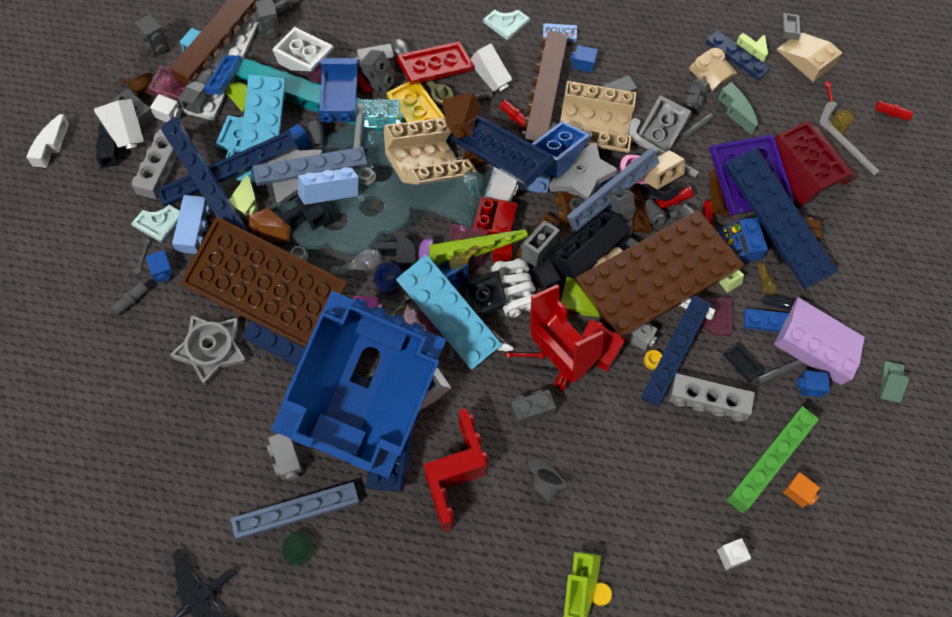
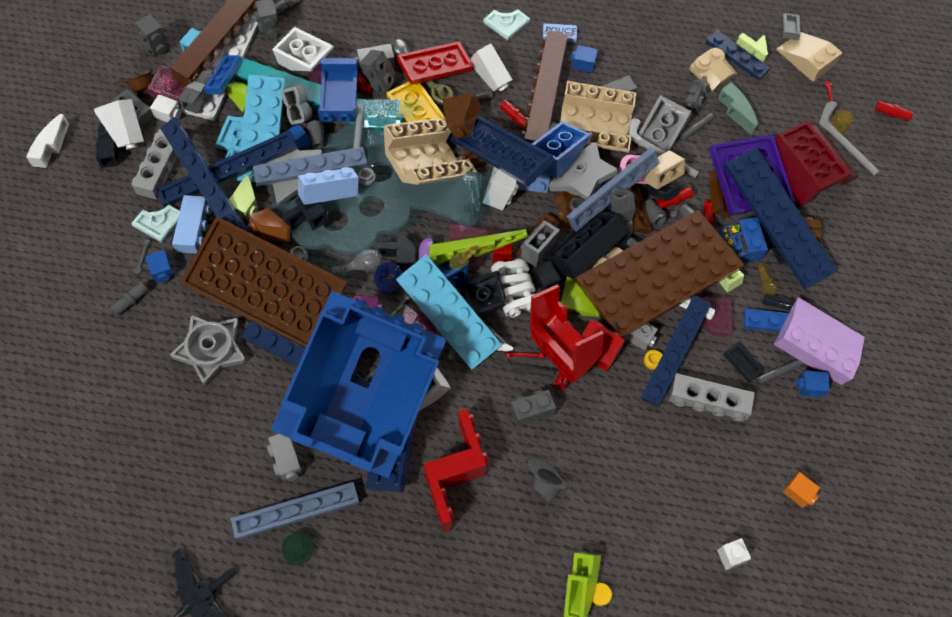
(297, 106): none -> light grey brick
(495, 215): red slope -> none
(772, 460): bright green brick -> none
(893, 382): sand green slope -> none

